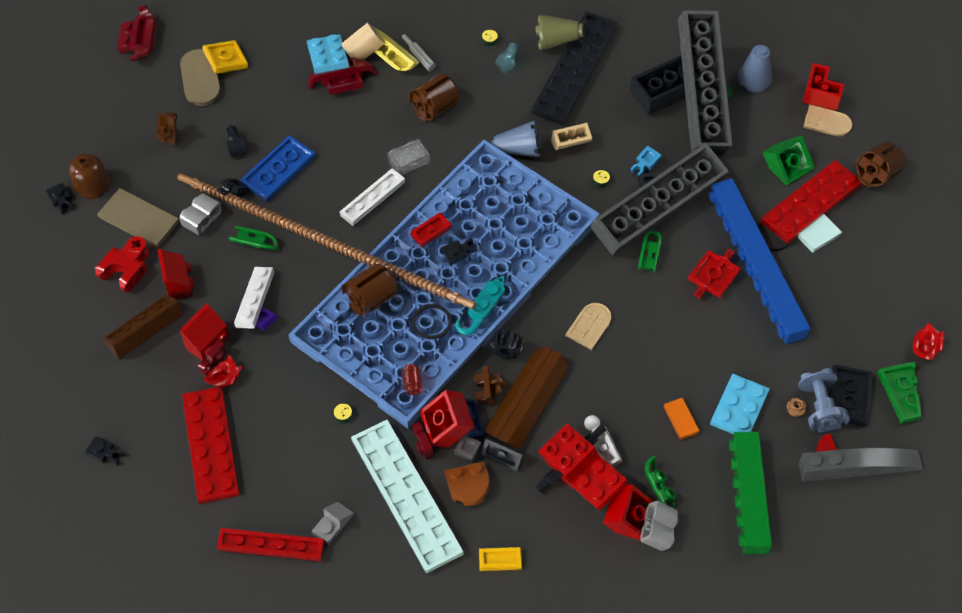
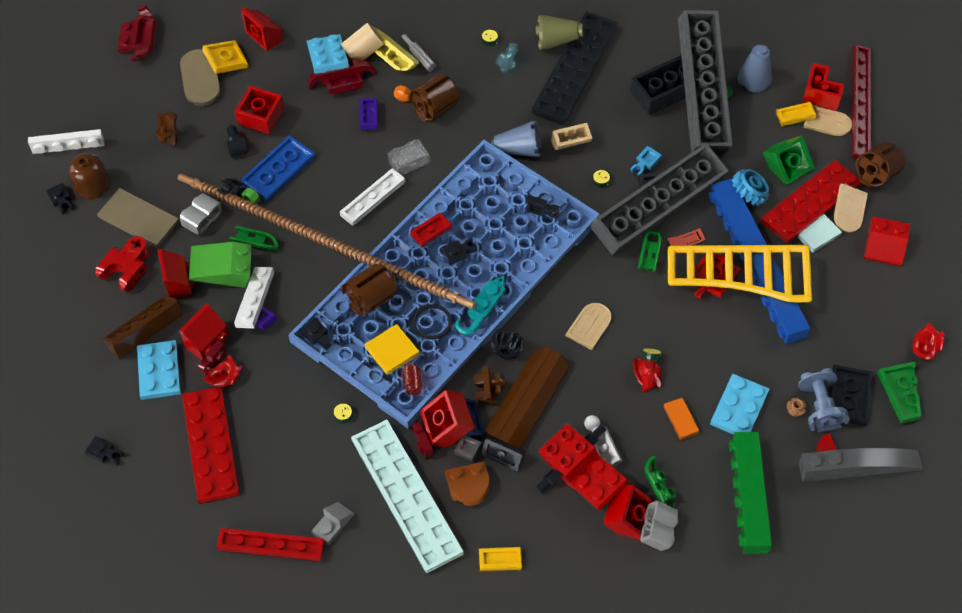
(66, 141): none -> white plate
(158, 370): none -> medium azure plate
(221, 263): none -> bright green slope
(251, 195): none -> bright green tile
(259, 110): none -> red brick
(261, 28): none -> red slope
(316, 332): none -> black plate
(368, 114): none -> dark purple plate
(391, 349): none -> yellow tile
(401, 93): none -> orange tile
(540, 207): none -> black plate
(647, 373): none -> red hat
(651, 354): none -> clear green tile
(687, 239): none -> clear red sticker
(748, 285): none -> yellow bar
(751, 186): none -> dark azure gear
(796, 114): none -> yellow tile
(849, 208): none -> tan window
(861, 100): none -> dark red tile
(886, 241): none -> red slope

